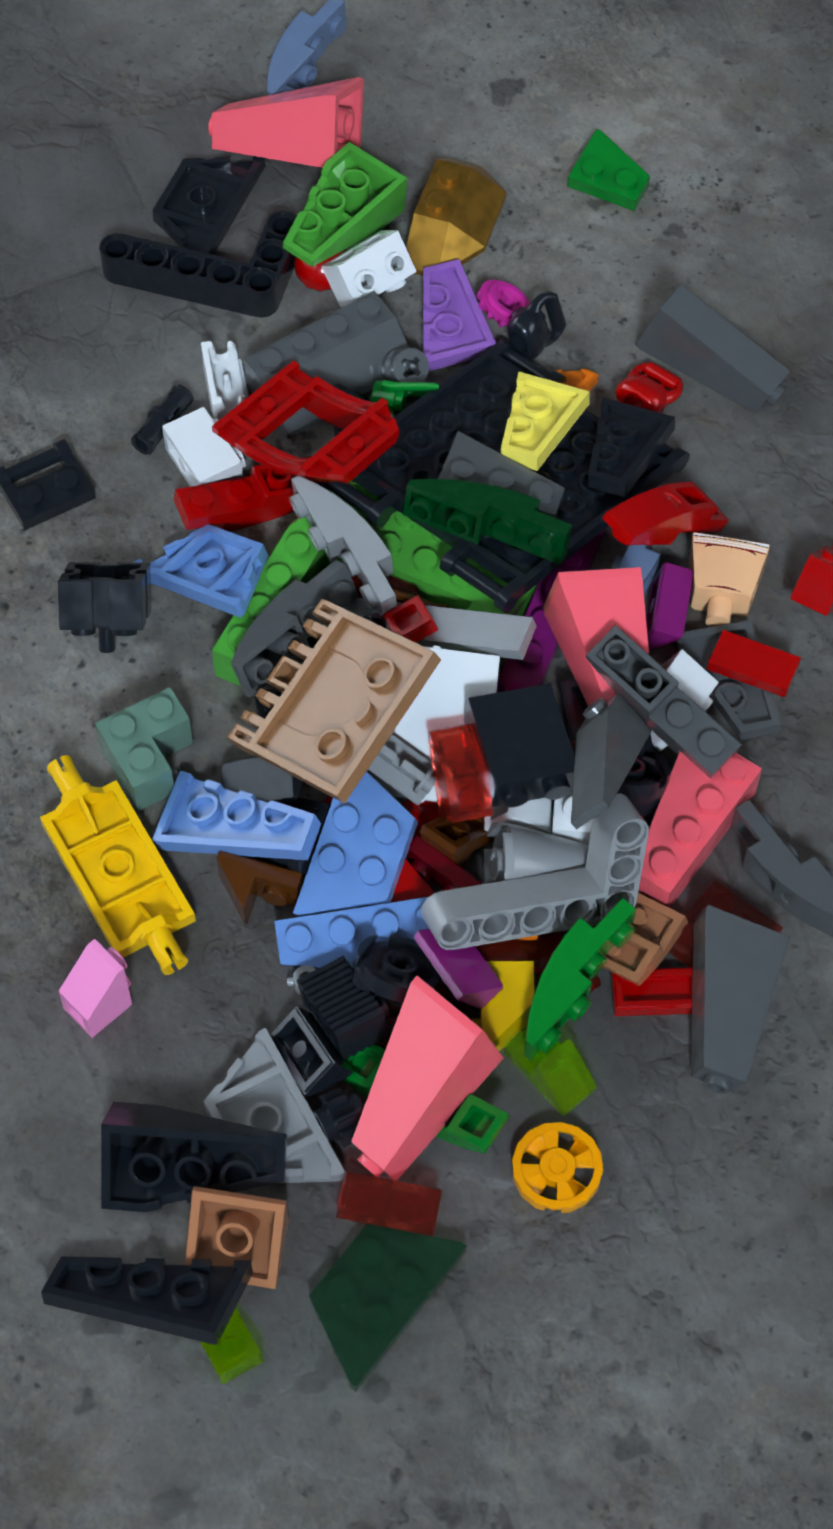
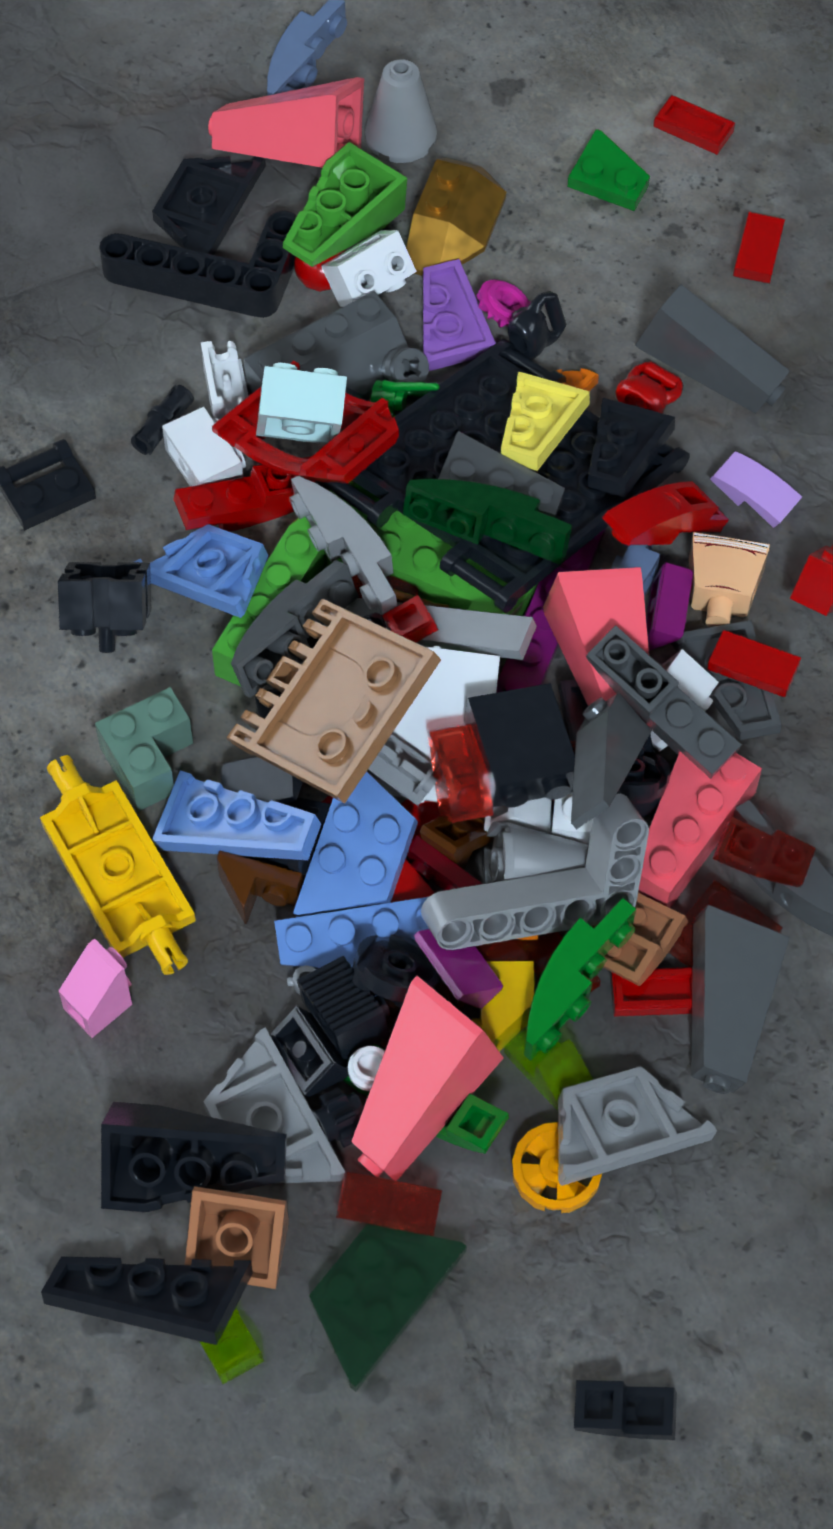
(301, 404): none -> light aqua brick
(364, 1066): none -> white plate
(400, 115): none -> light grey cone
(620, 1124): none -> light grey wing
(625, 1410): none -> black slope
(694, 124): none -> red tile
(758, 486): none -> lavender slope
(759, 247): none -> red tile
(763, 855): none -> clear red slope

